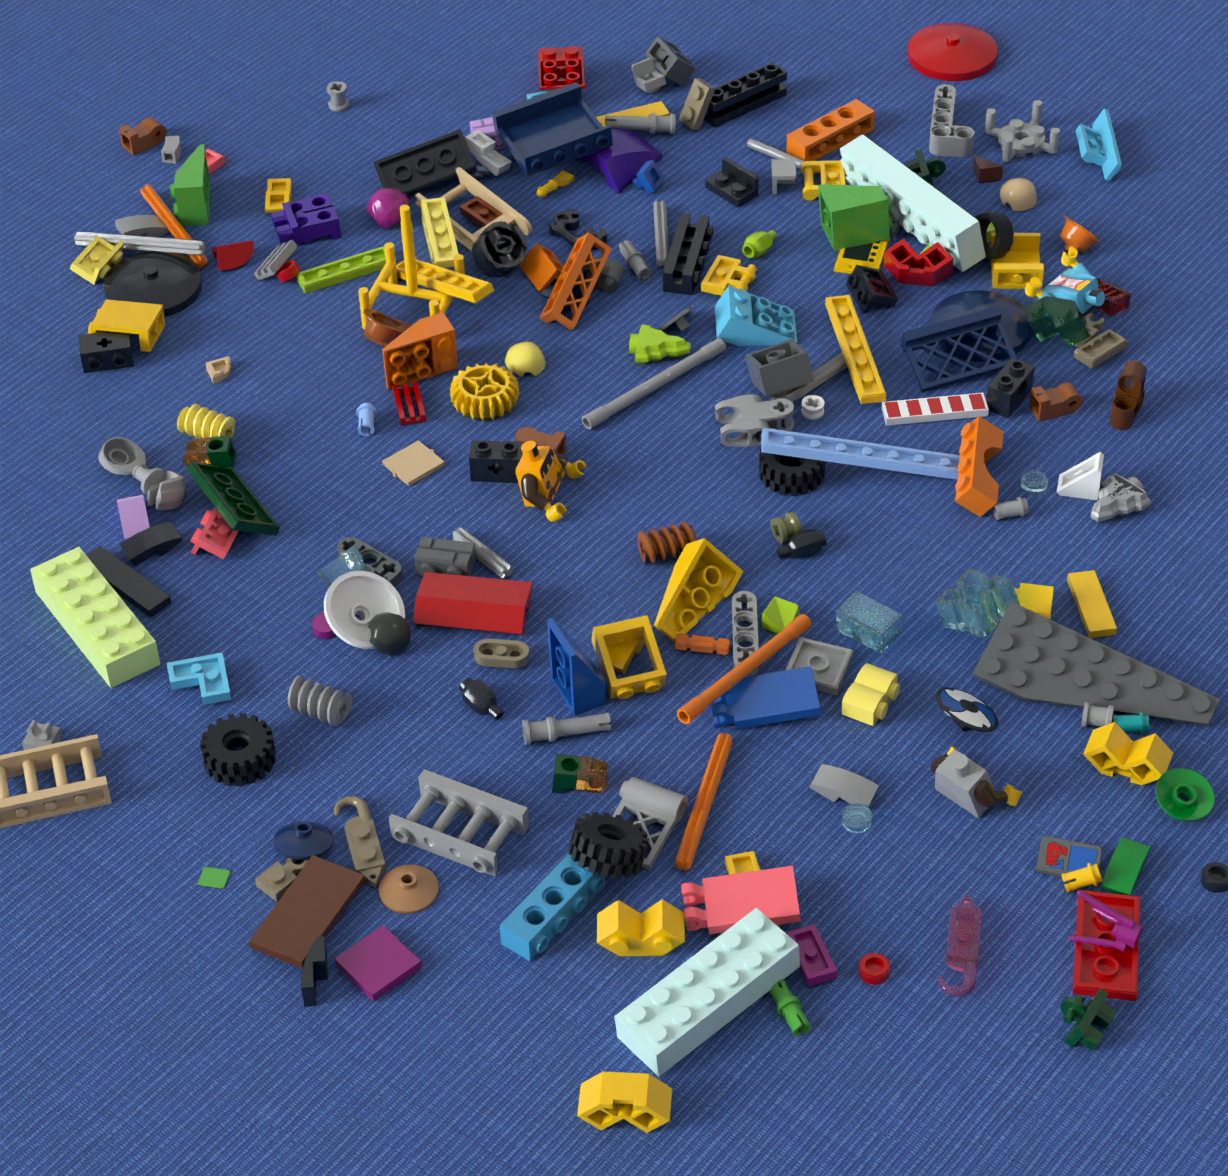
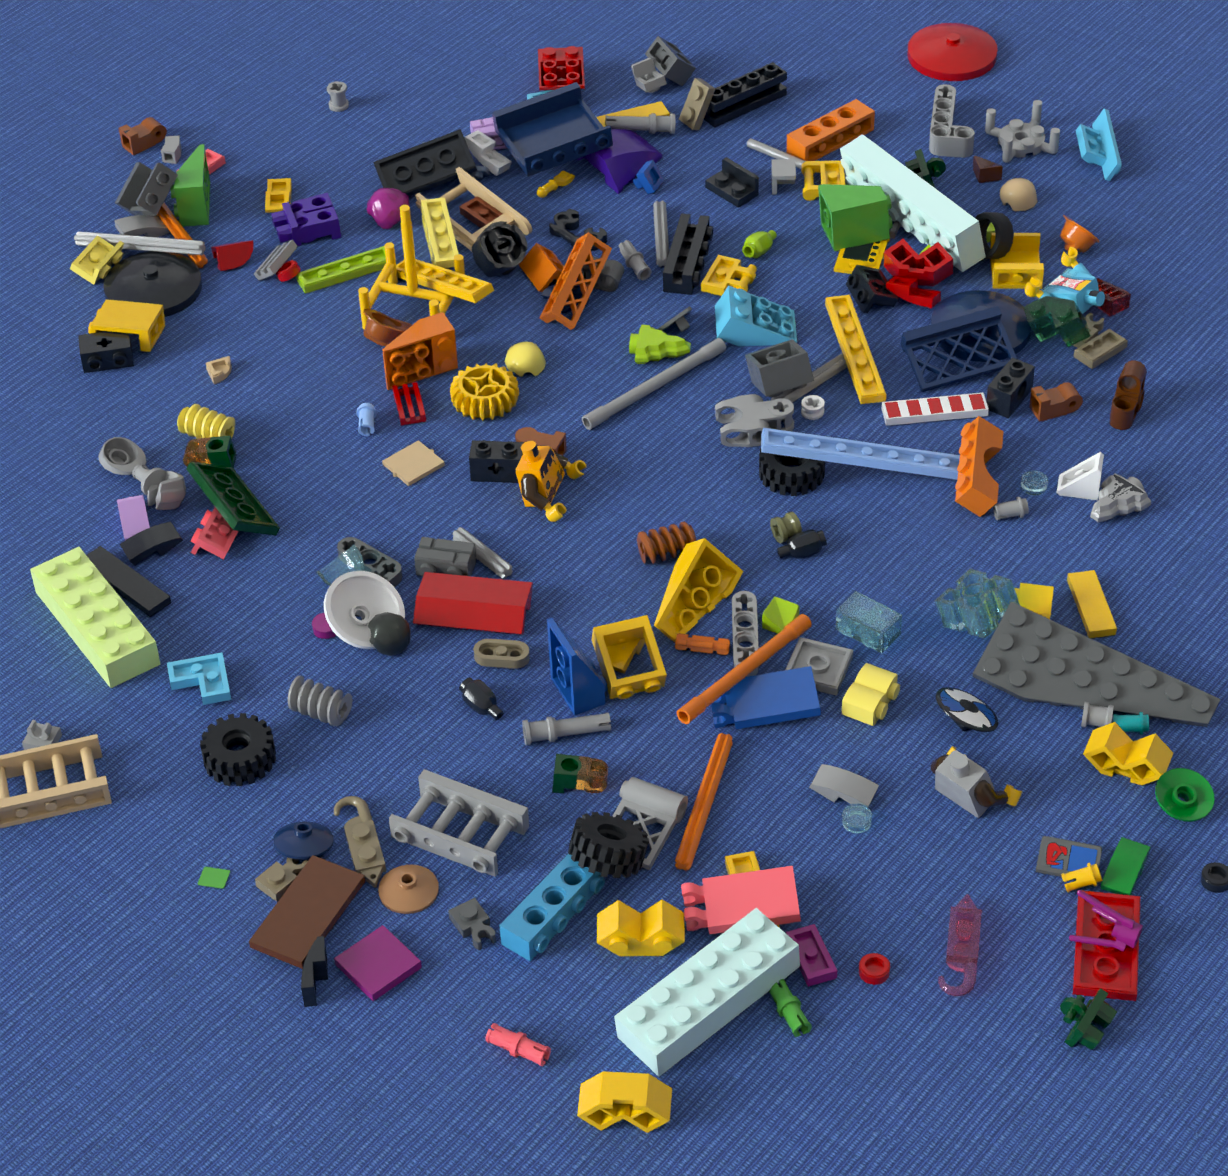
(146, 189): none -> dark grey panel
(472, 920): none -> dark grey plate
(518, 1044): none -> coral pin
(908, 290): none -> red slope

